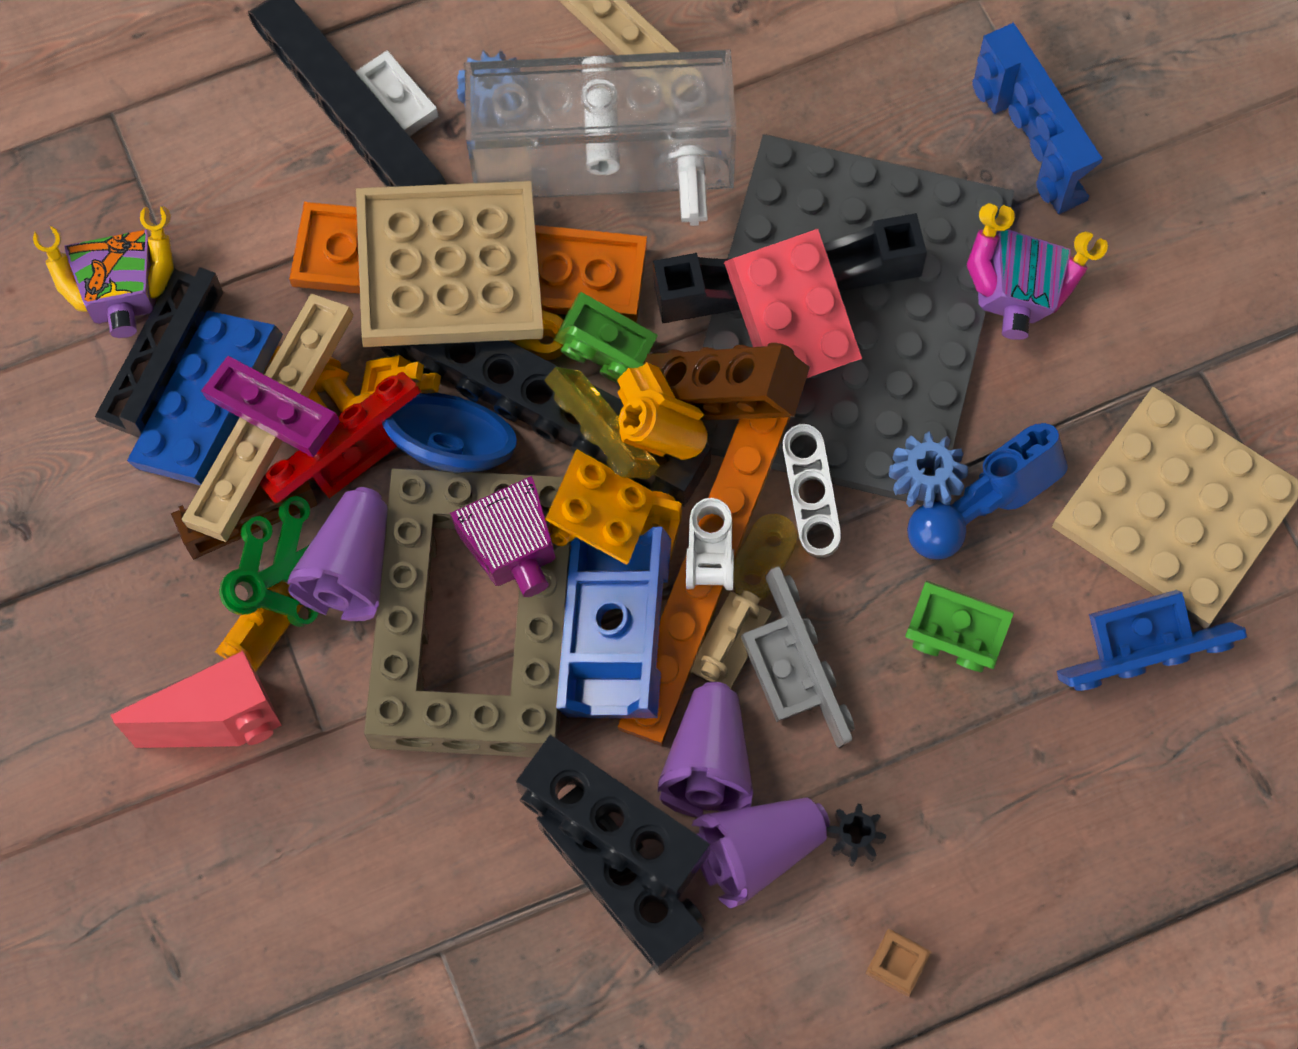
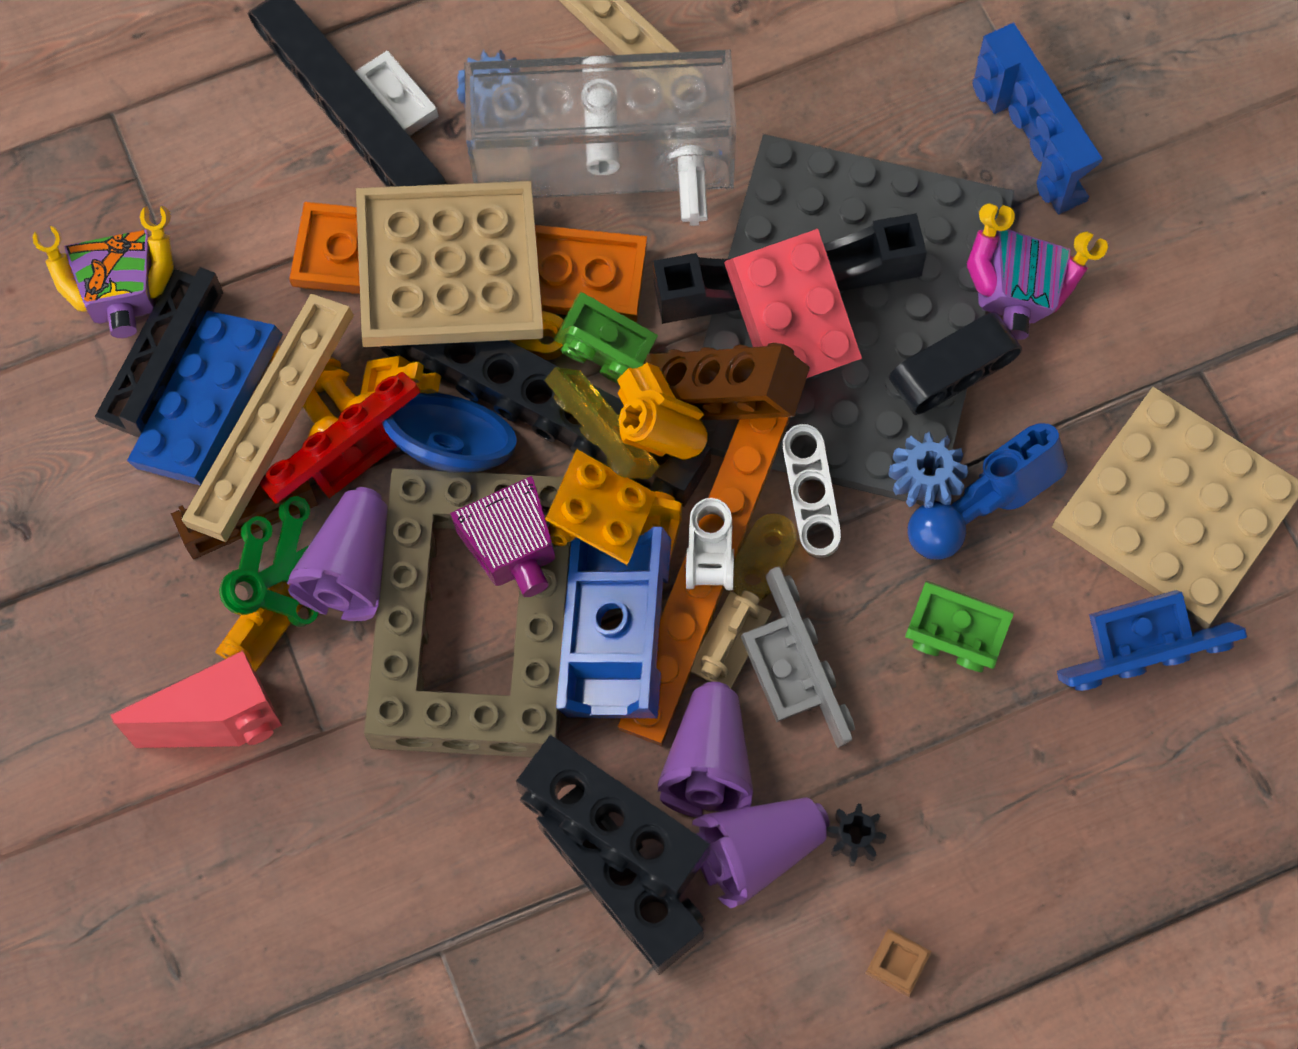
(270, 406): magenta plate -> none
(955, 363): none -> black beam

